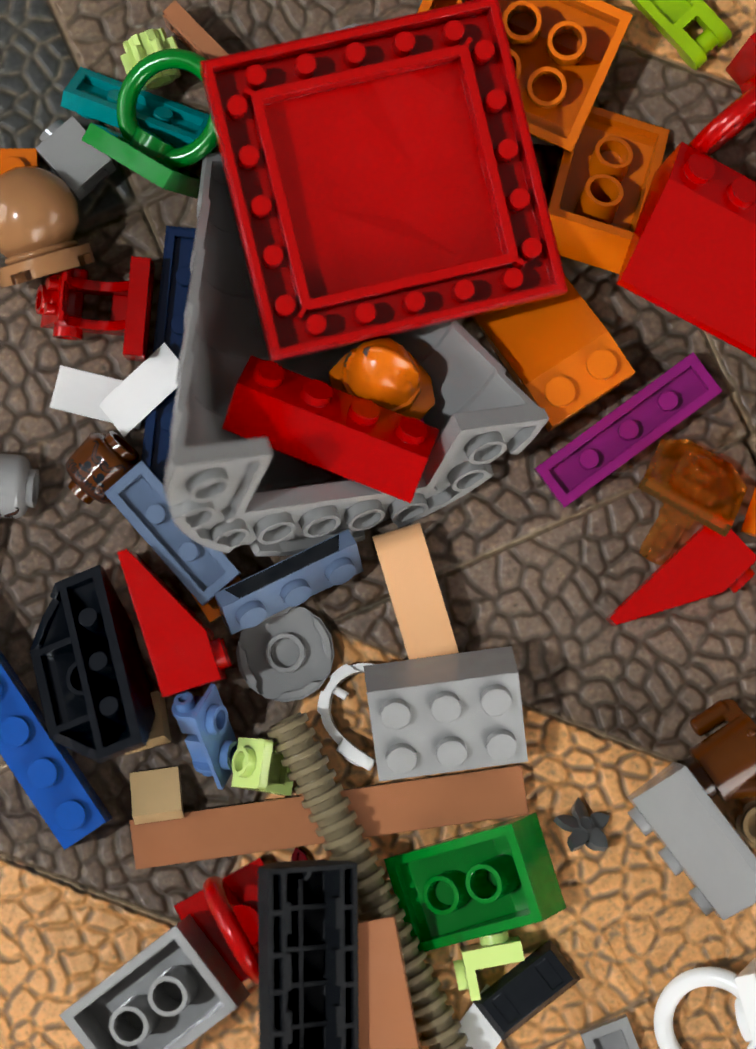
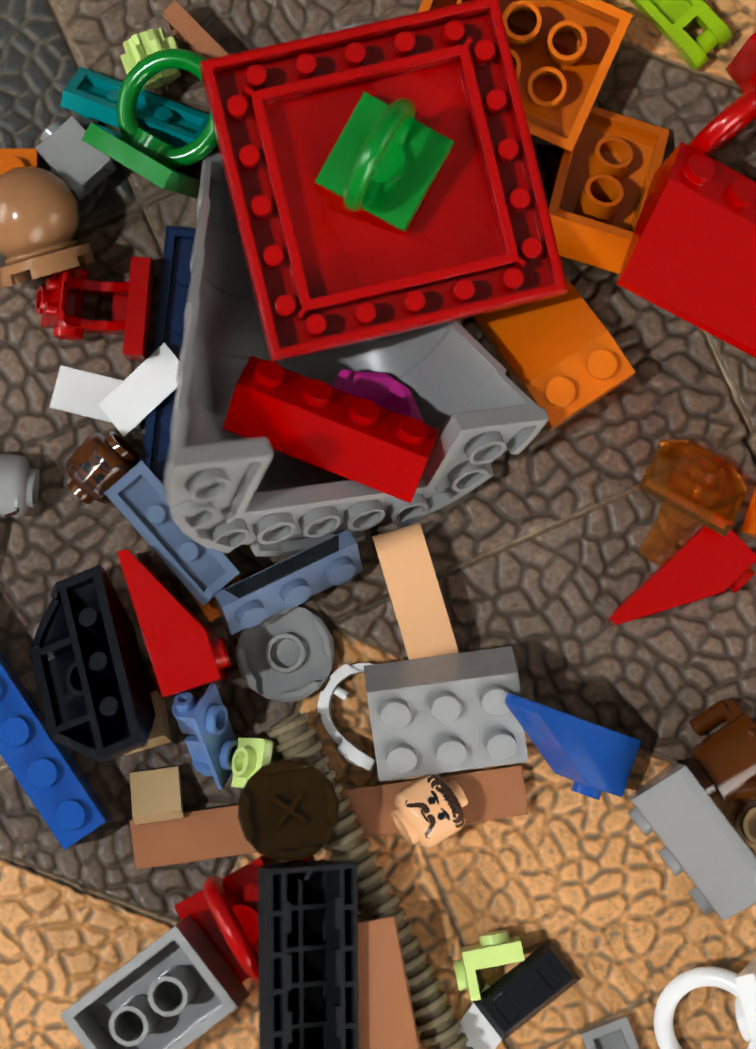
(288, 810): none -> dark brown tile
(384, 161): none -> green tile
(385, 375): orange piece -> none
(429, 810): none -> light nougat head
(477, 883): green slope -> none
(577, 748): none -> blue slope
(584, 828): dark grey plant -> none
(628, 430): magenta plate -> none

